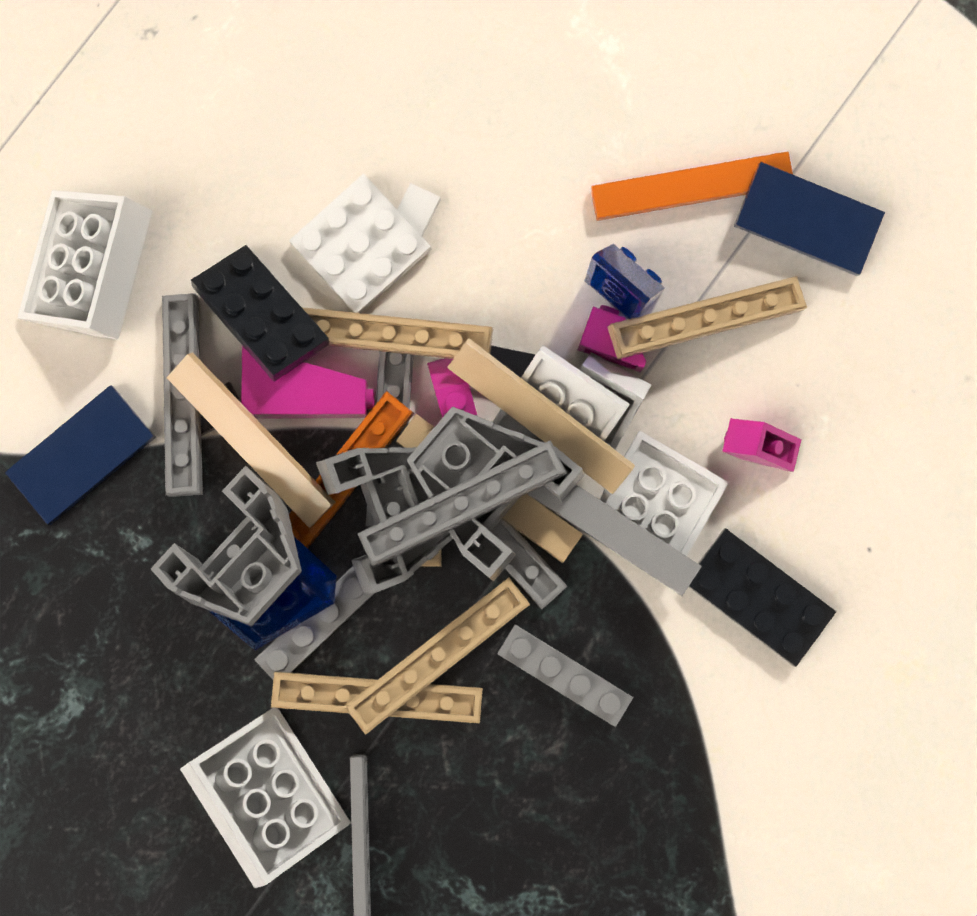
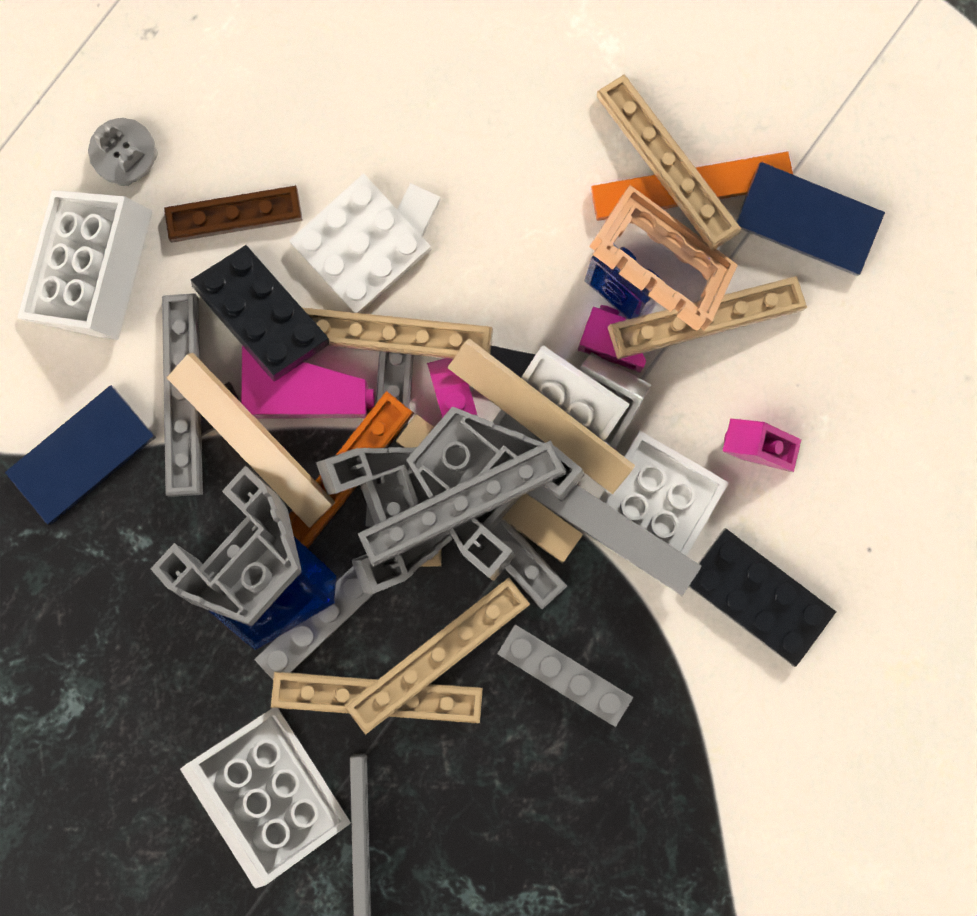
(133, 161): none -> light grey plate
(233, 214): none -> reddish brown tile
(668, 162): none -> tan tile
(685, 244): none -> light nougat hinge

